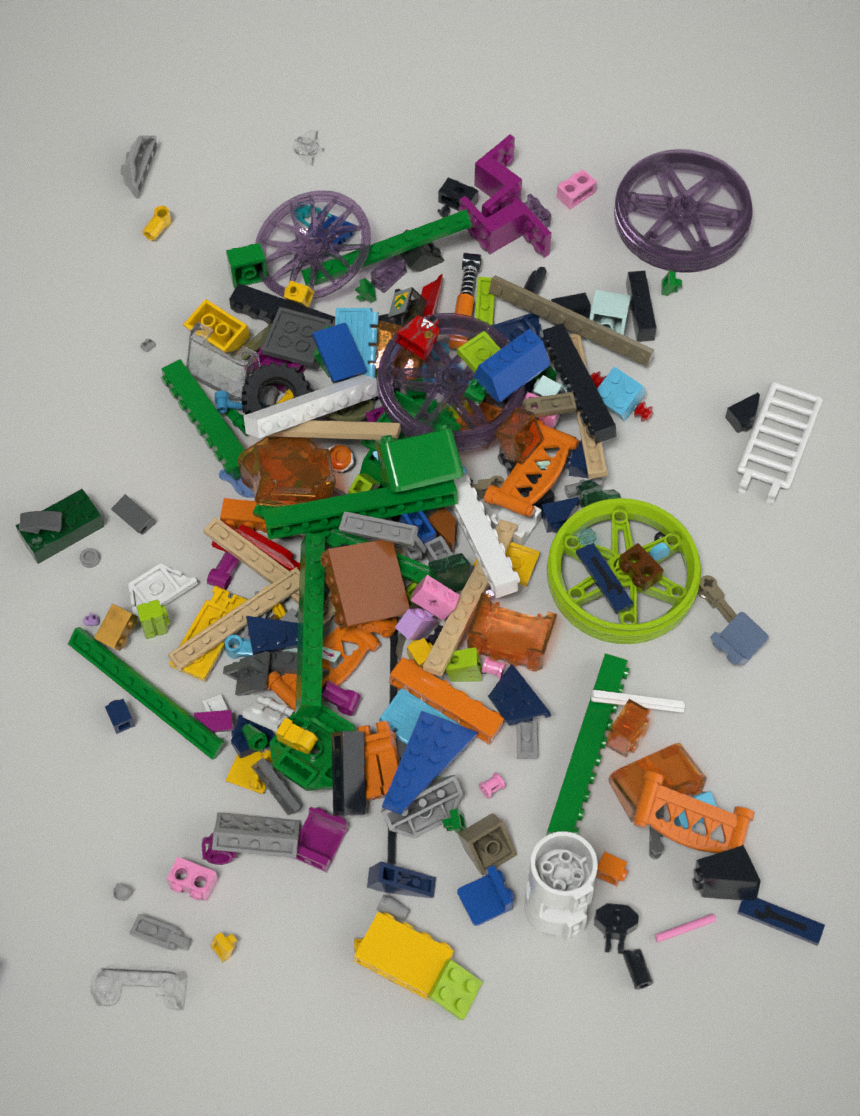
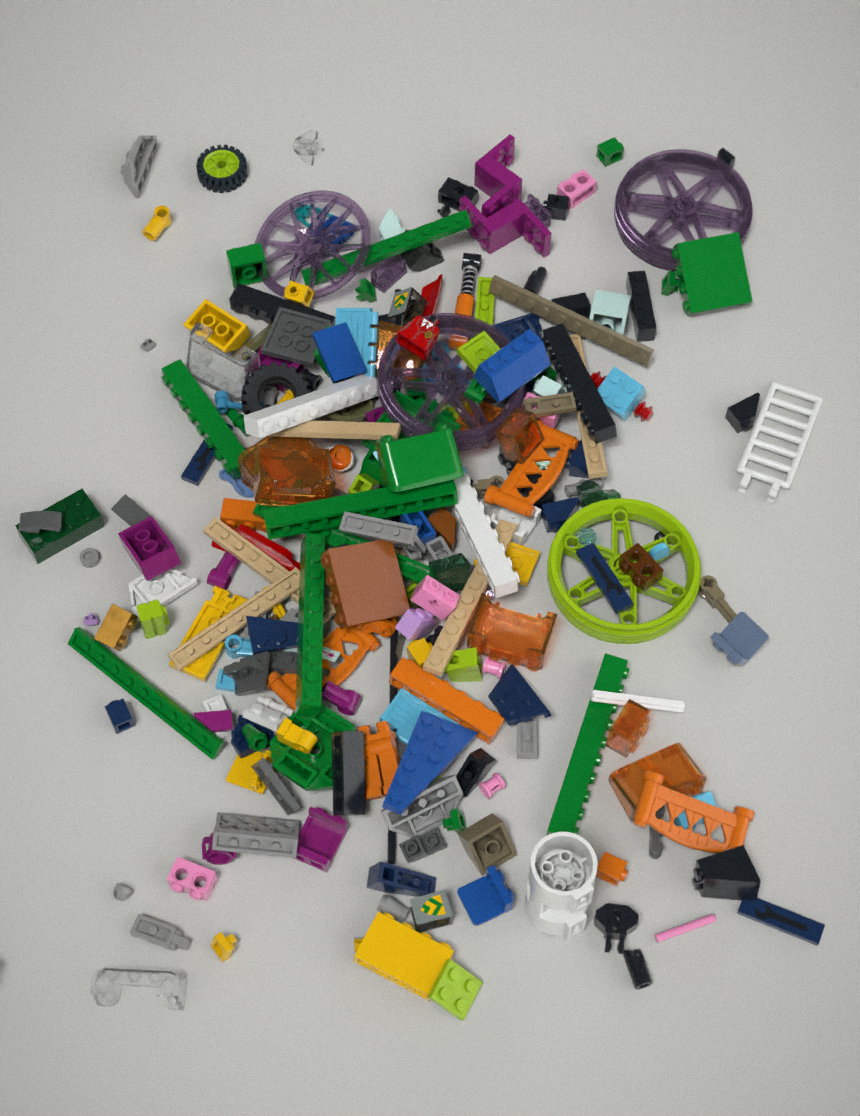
(149, 548): none -> magenta brick
(199, 463): none -> dark blue tile
(221, 168): none -> wheel
(225, 682): none -> medium azure tile
(314, 380): none -> black bush
(390, 226): none -> light aqua slope
(422, 846): none -> dark grey slope
(431, 911): none -> piece
(474, 770): none -> black slope
(557, 206): none -> black brick
(610, 151): none -> green brick
(712, 273): none -> green panel
(726, 156): none -> black plate

